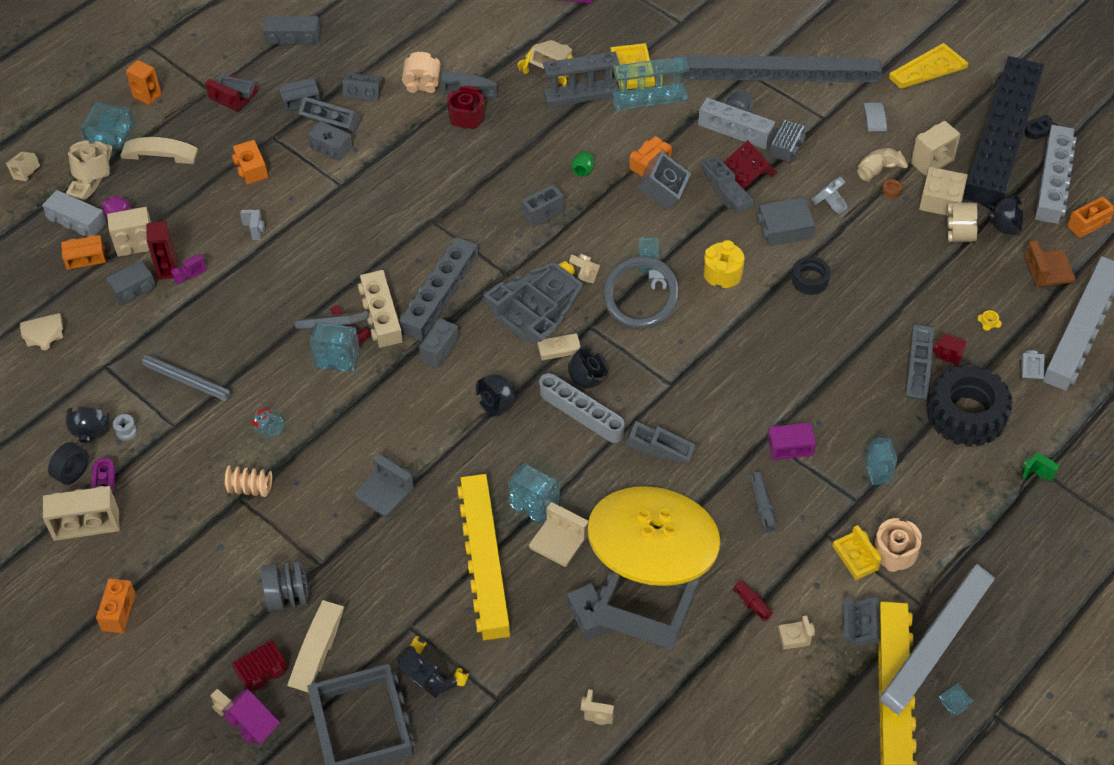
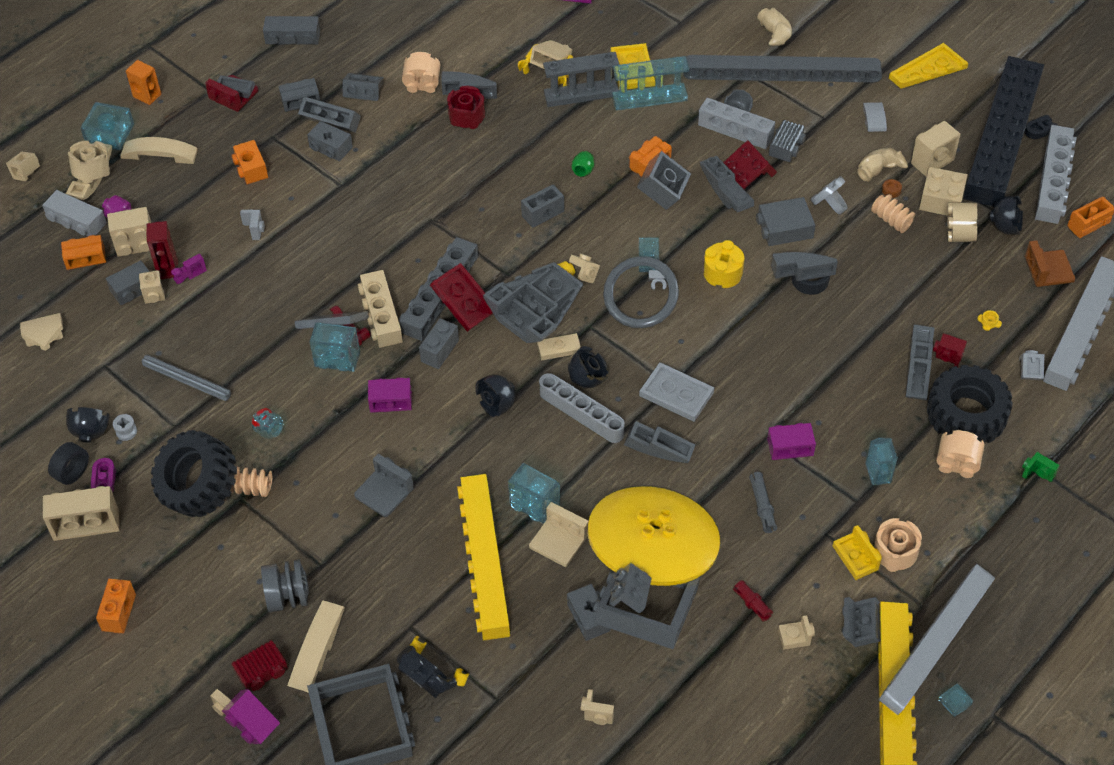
(151, 287): none -> tan bracket
(174, 464): none -> black tyre
(389, 395): none -> magenta brick
(462, 297): none -> dark red plate
(631, 587): none -> dark grey bracket
(676, 391): none -> light grey plate
(776, 24): none -> tan animal
(802, 265): none -> dark grey slope
(893, 214): none -> light nougat piece
(960, 453): none -> light nougat brick

